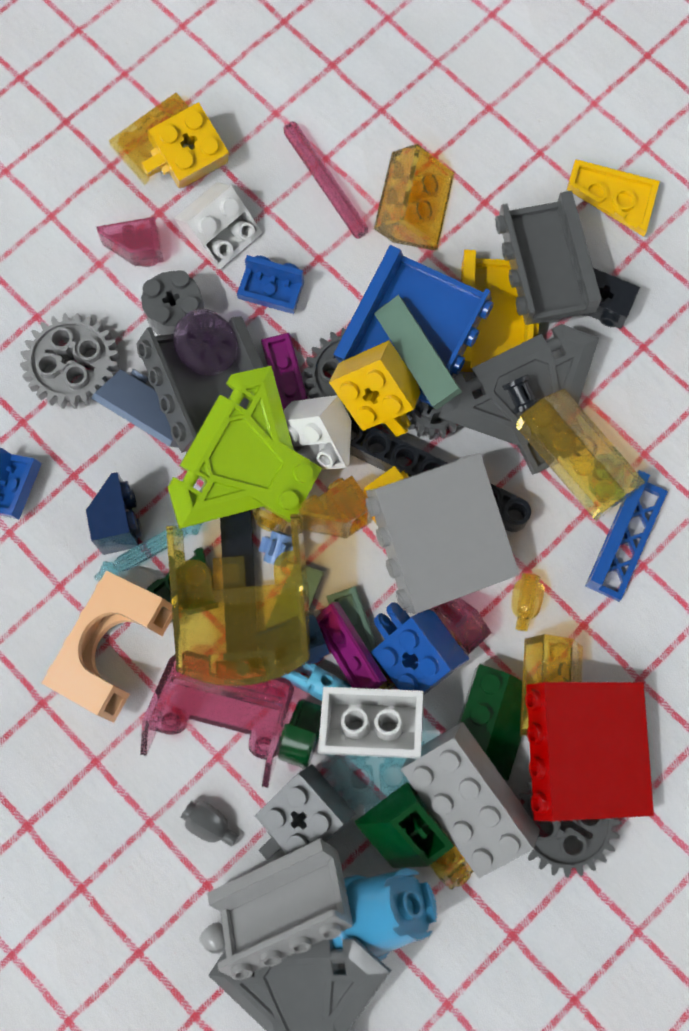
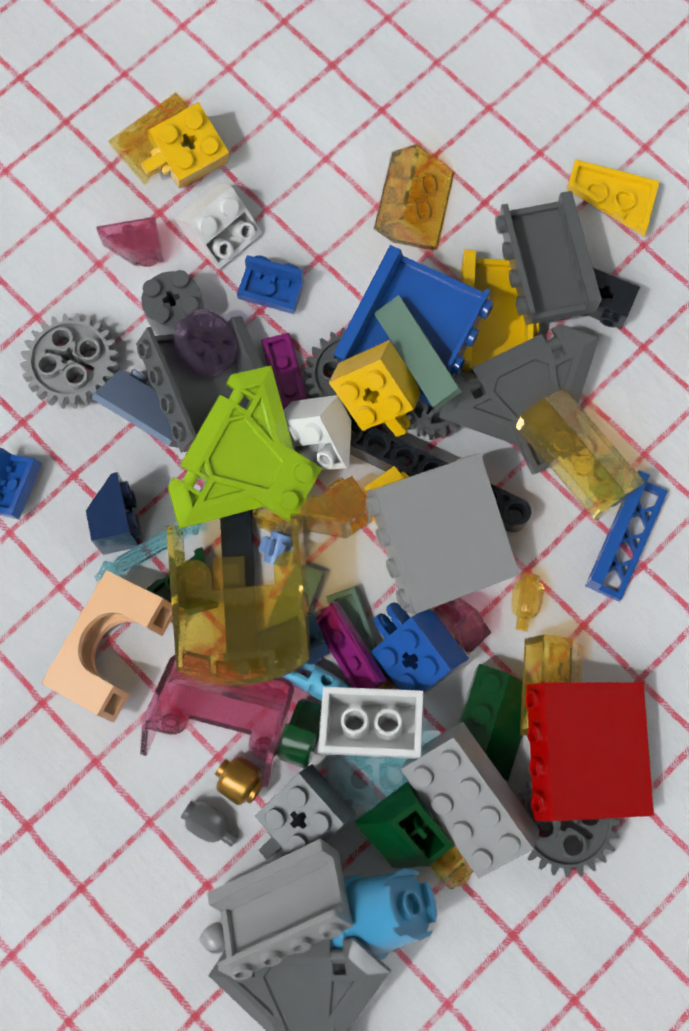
(239, 780): none -> pearl gold head
(325, 180): clear pink axle -> none
(521, 394): black bush -> none

